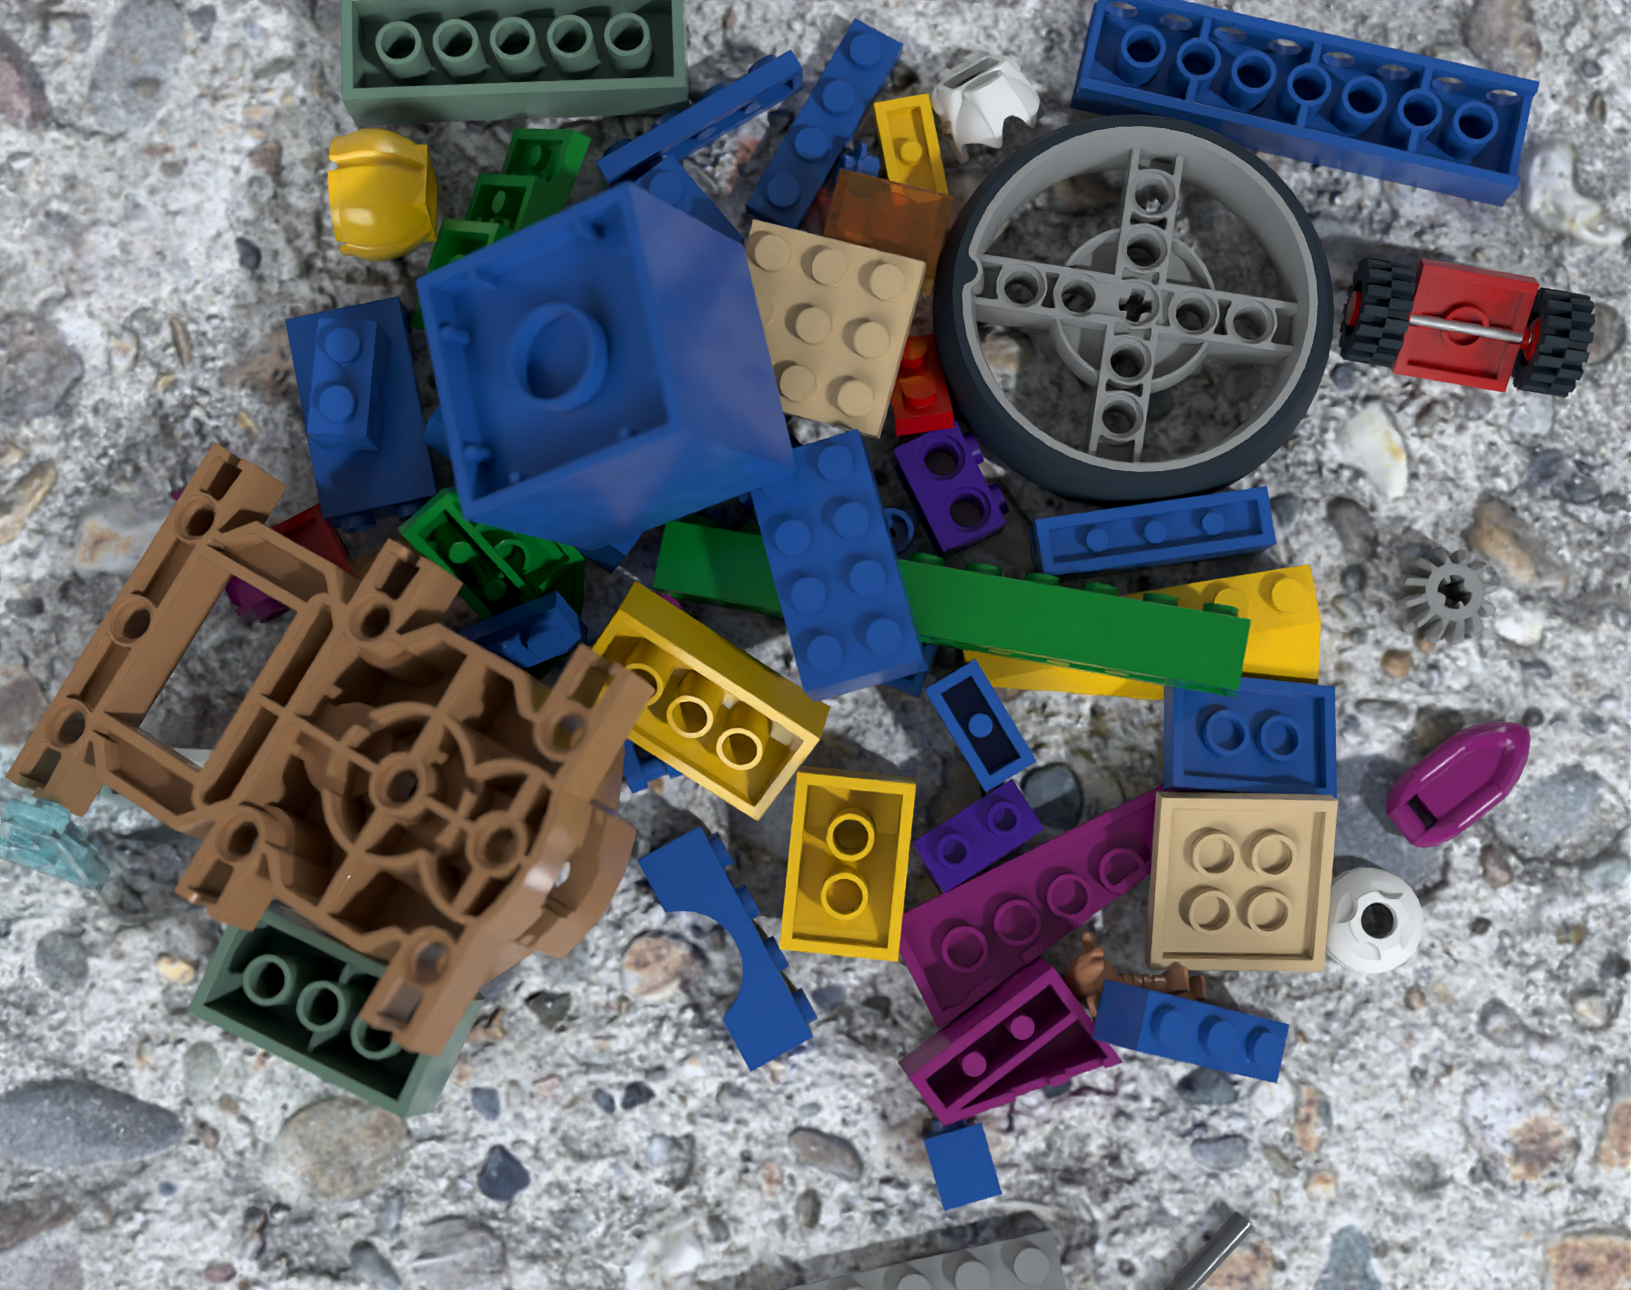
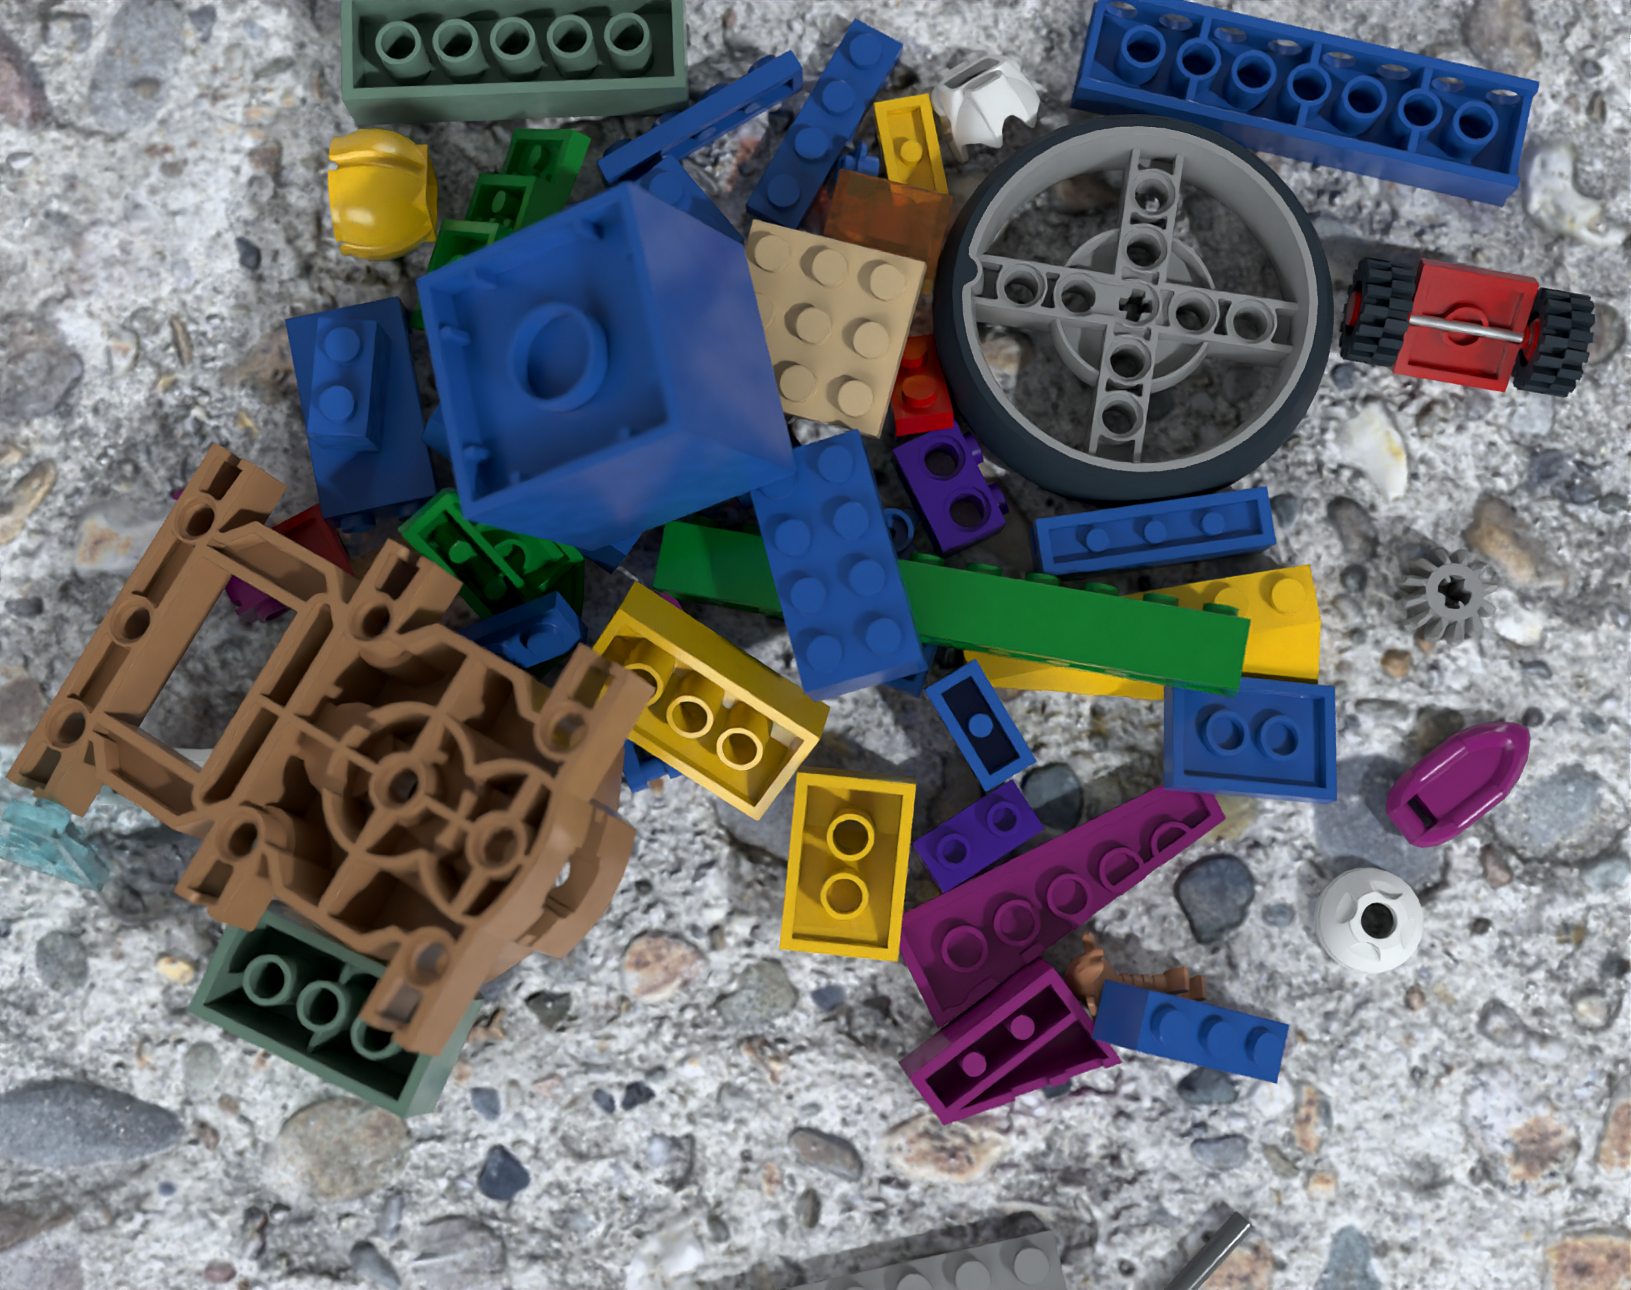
(766, 1014): blue arch -> none
(960, 1162): blue brick -> none
(1240, 881): tan plate -> none

